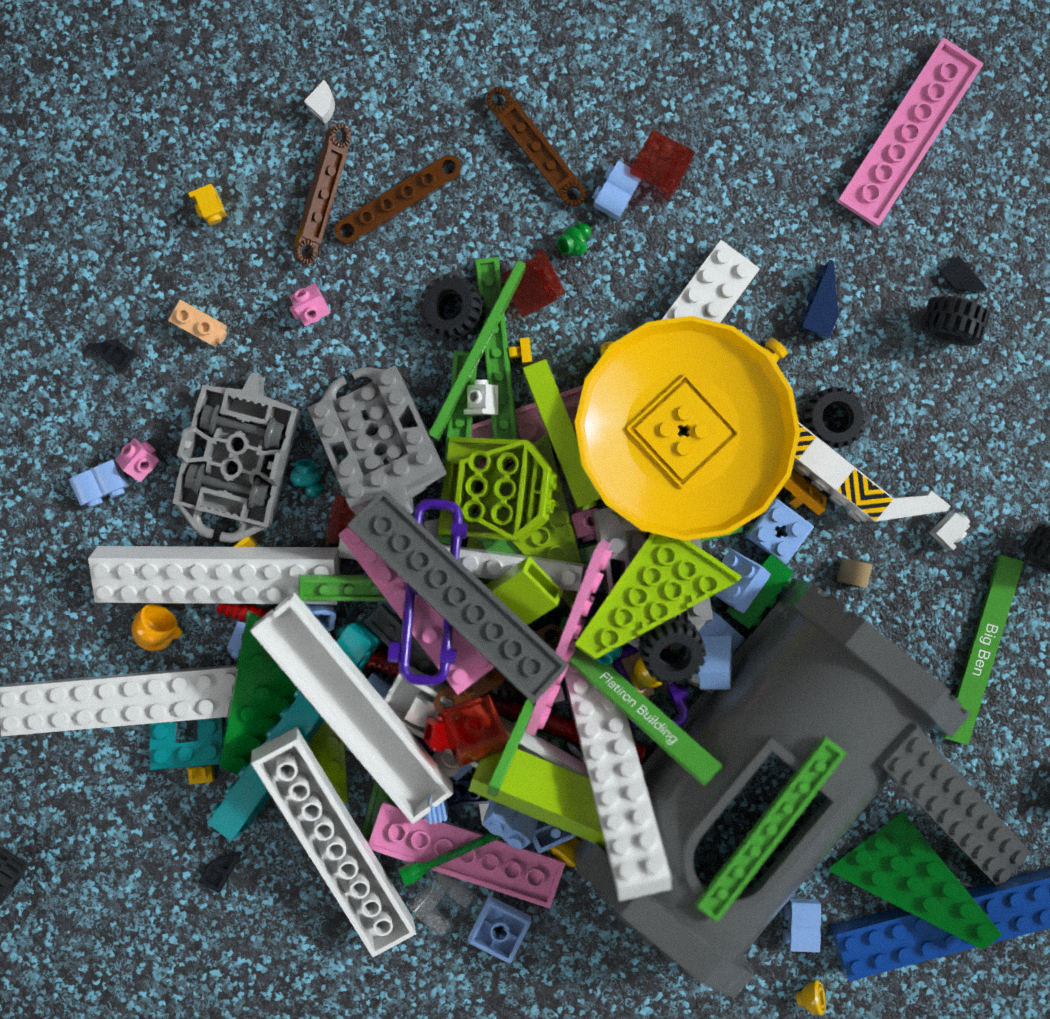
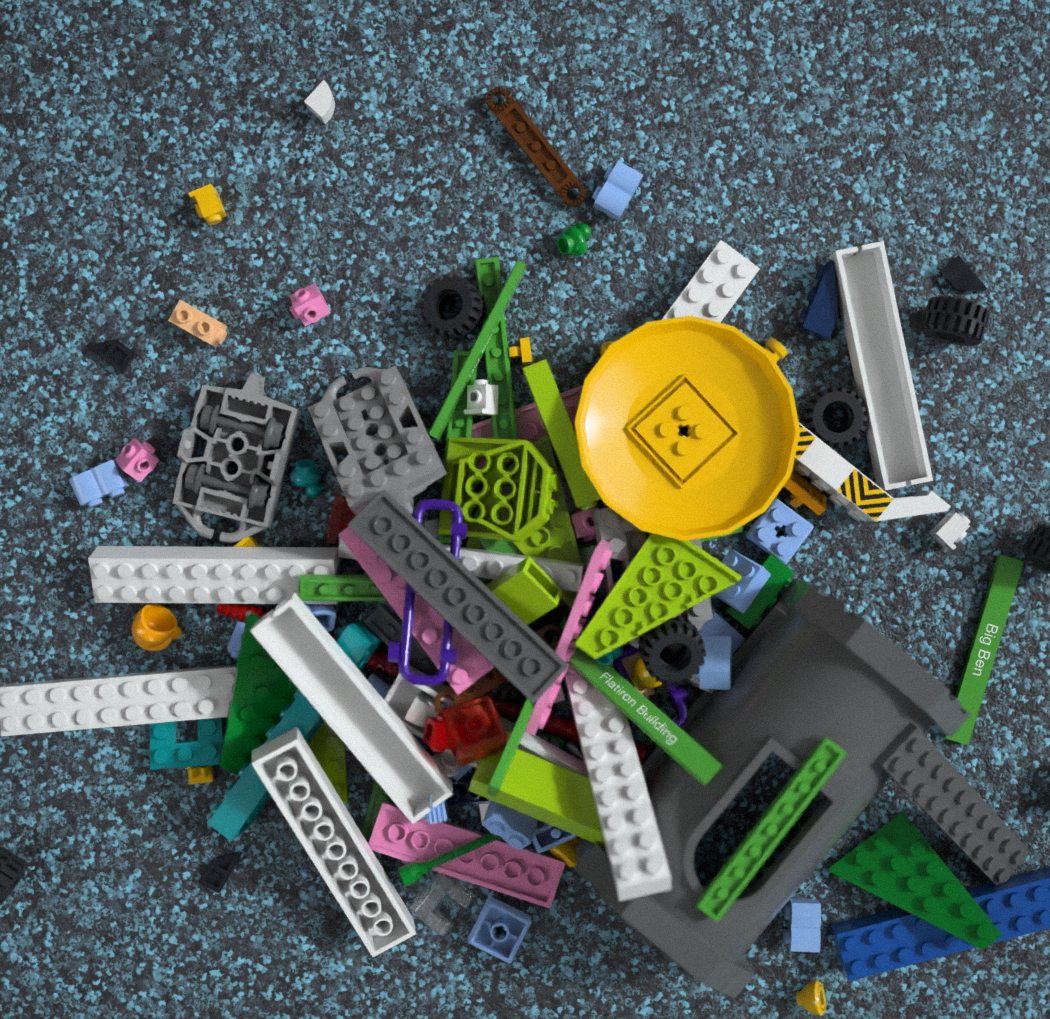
(322, 193): reddish brown plate -> none
(398, 199): reddish brown plate -> none
(538, 285): clear red bracket -> none
(662, 163): clear red bracket -> none
(854, 572): tan brick -> none
(881, 366): none -> white piece
(910, 132): bright pink plate -> none

